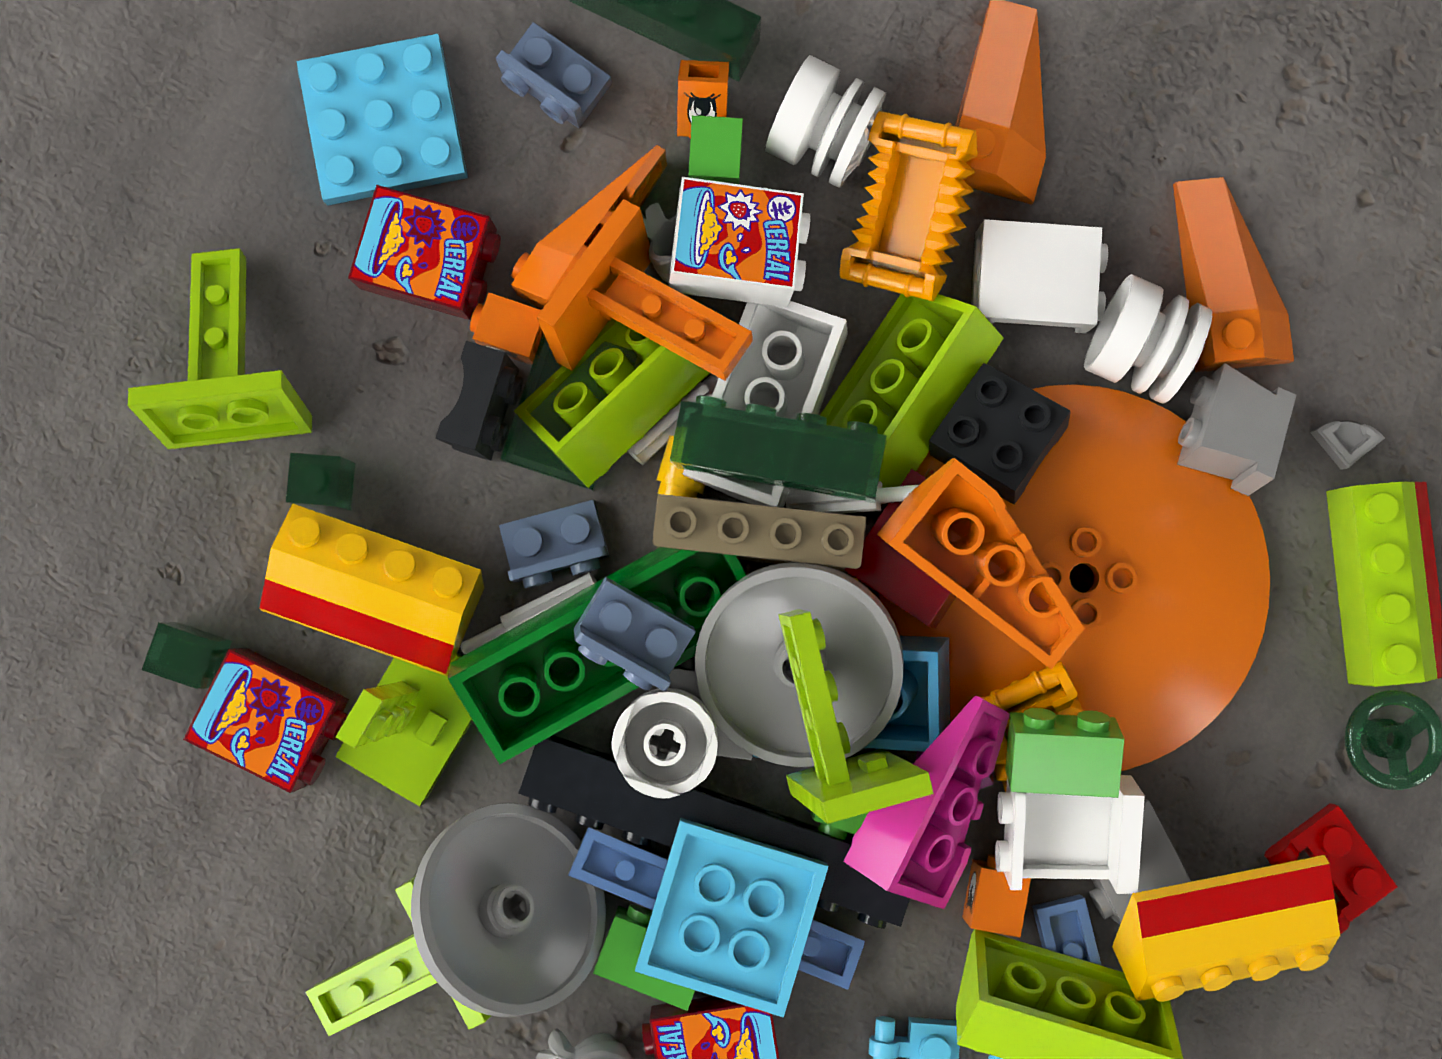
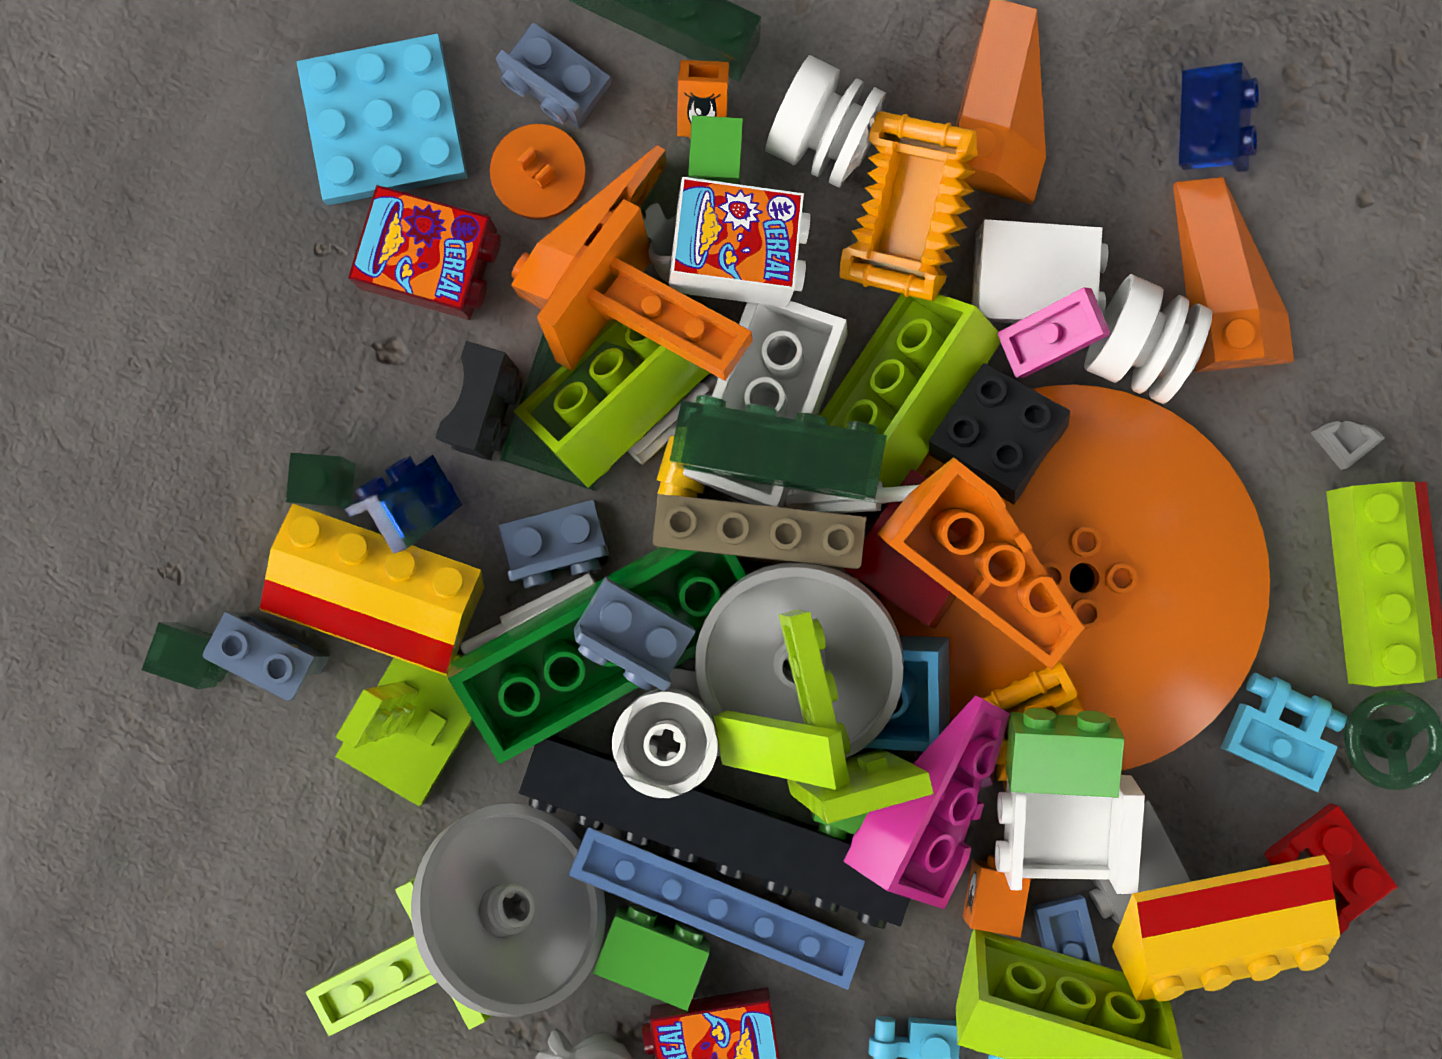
(219, 398): lime piece -> none
(263, 654): none -> sand blue bracket
(267, 720): brick -> none
(407, 501): none -> clear blue bracket
(507, 327): orange brick -> none
(537, 171): none -> orange piece
(731, 917): medium azure plate -> none
(782, 749): none -> tile
(1054, 332): none -> plate
(1217, 117): none -> clear blue bracket
(1236, 429): light grey hips -> none
(1278, 745): none -> medium azure plate

